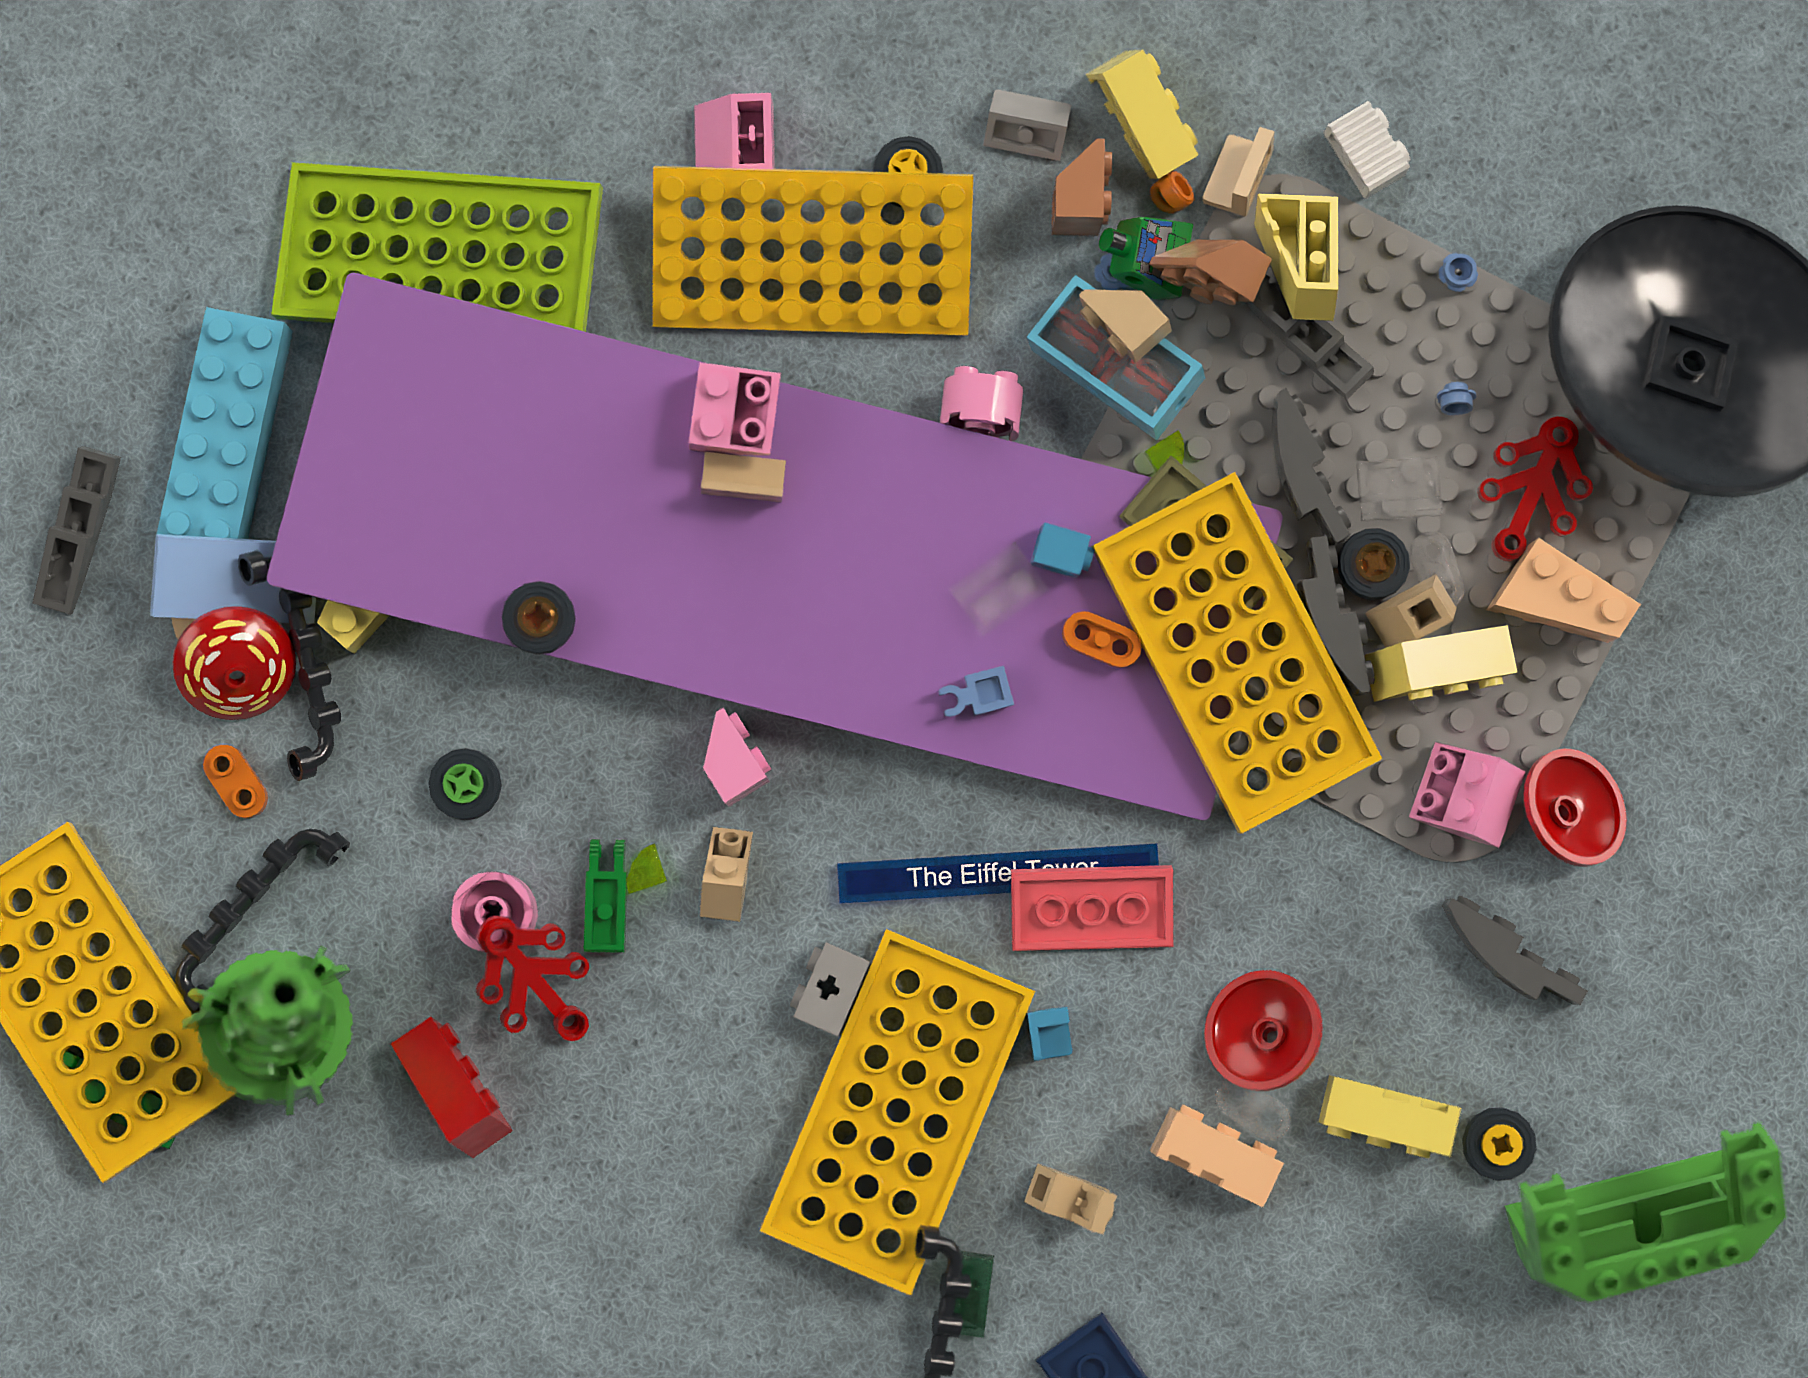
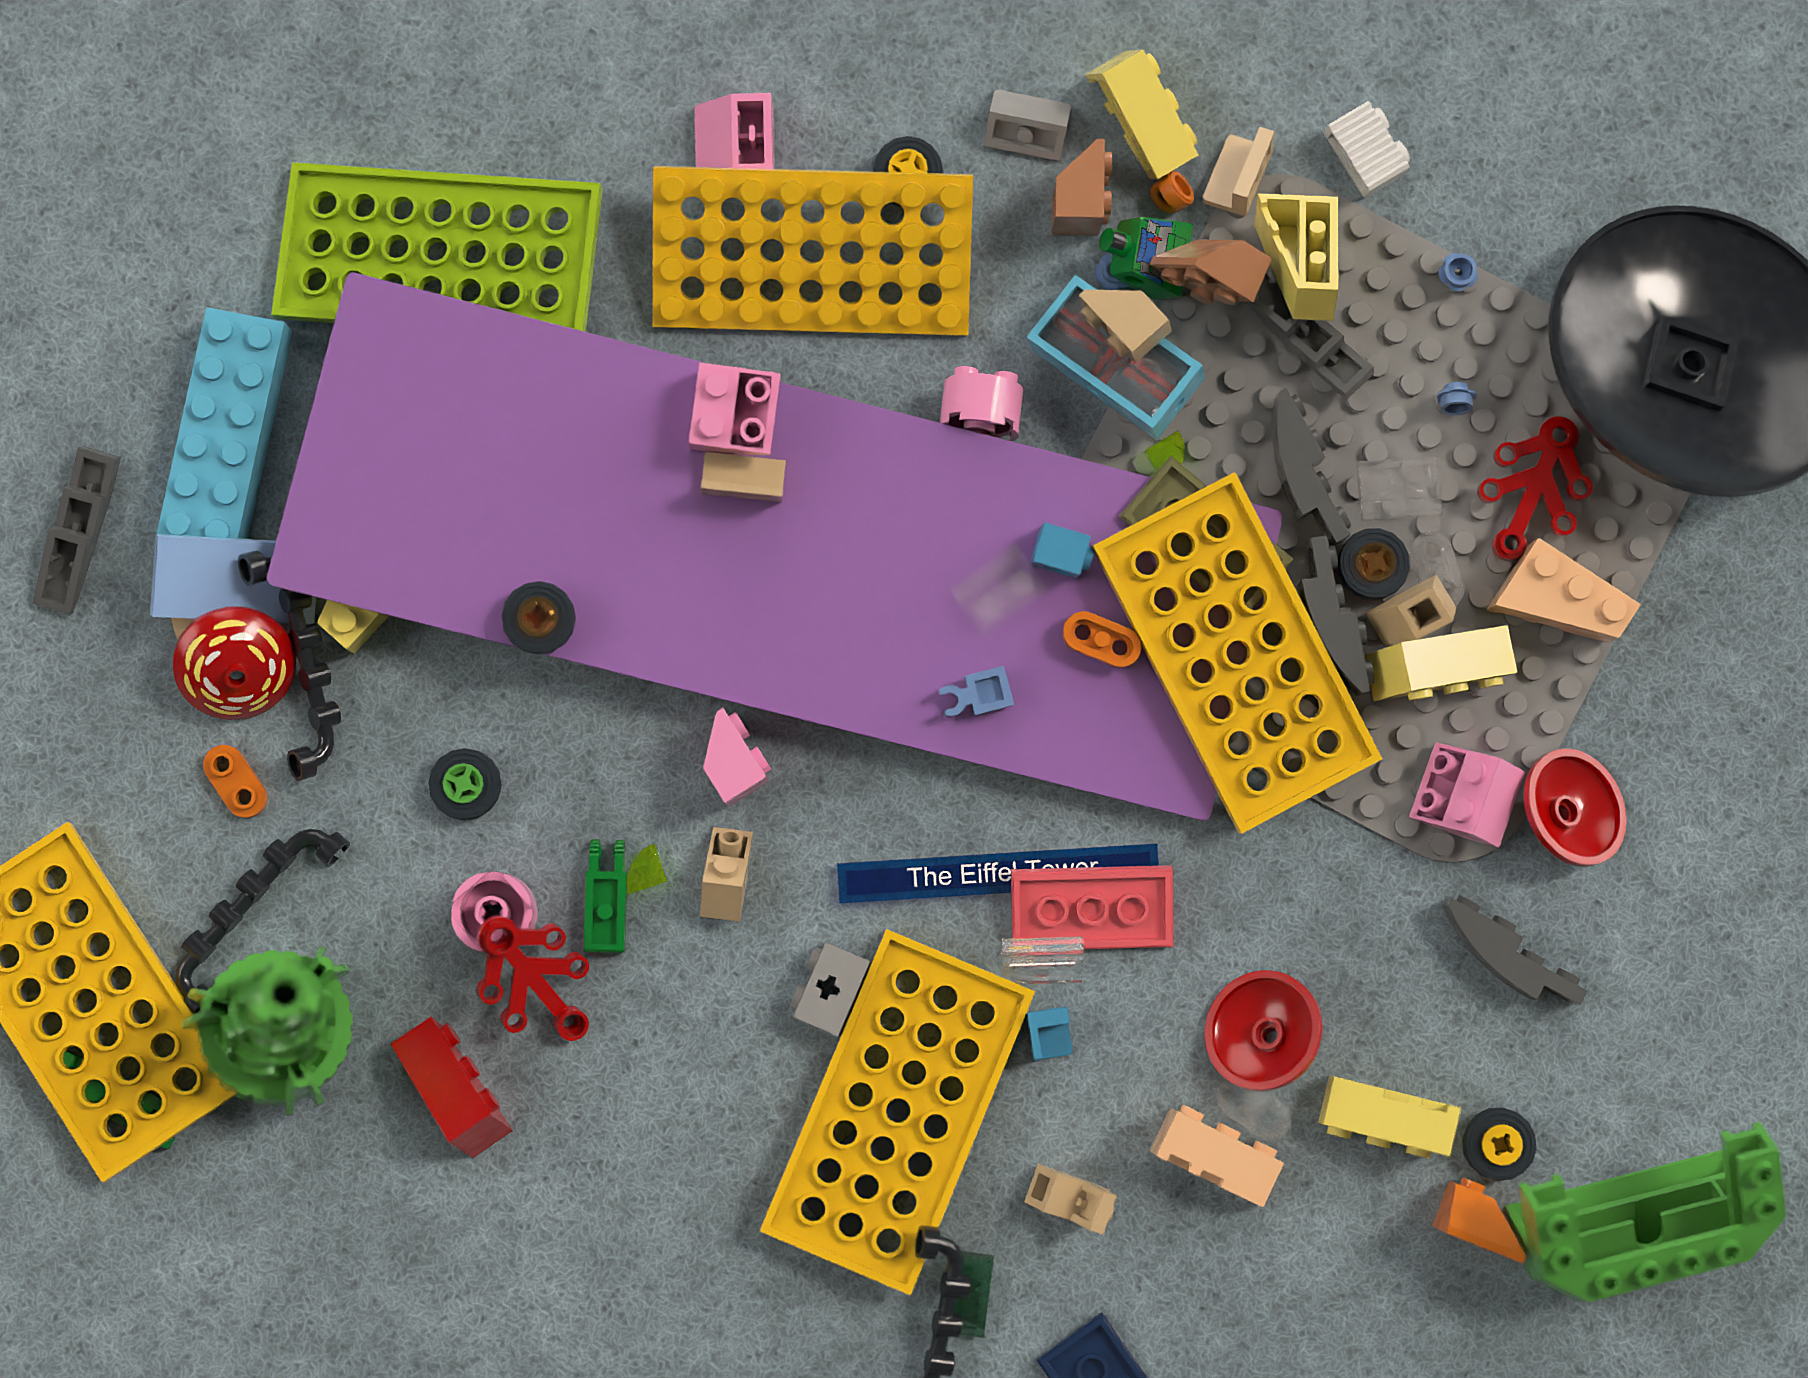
(1042, 960): none -> clear plate
(1477, 1219): none -> orange slope

